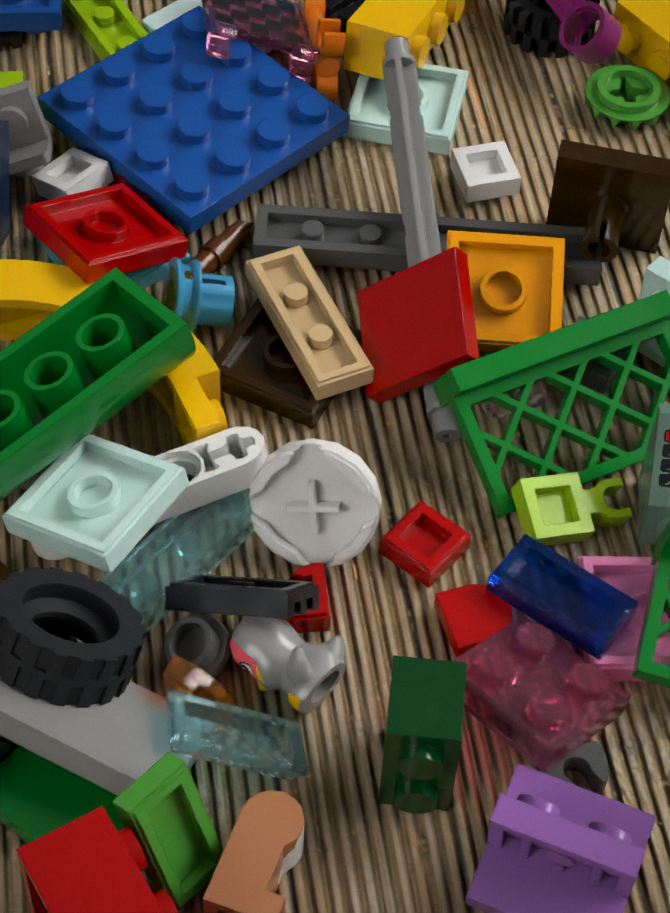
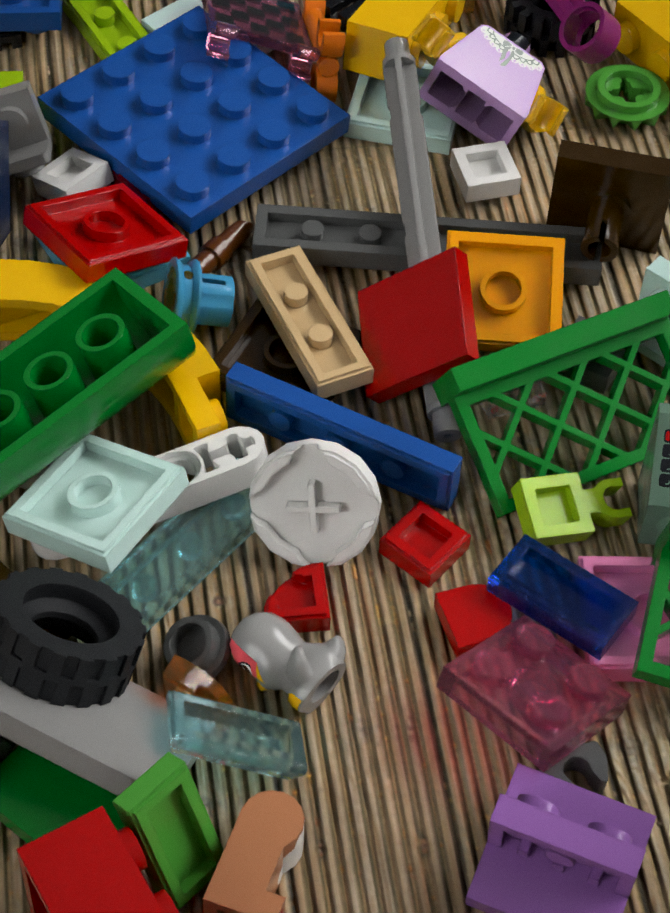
(242, 596): black tile -> none
(297, 415): none -> blue tile
(422, 734): dark green brick -> none
(486, 81): none -> lavender torso

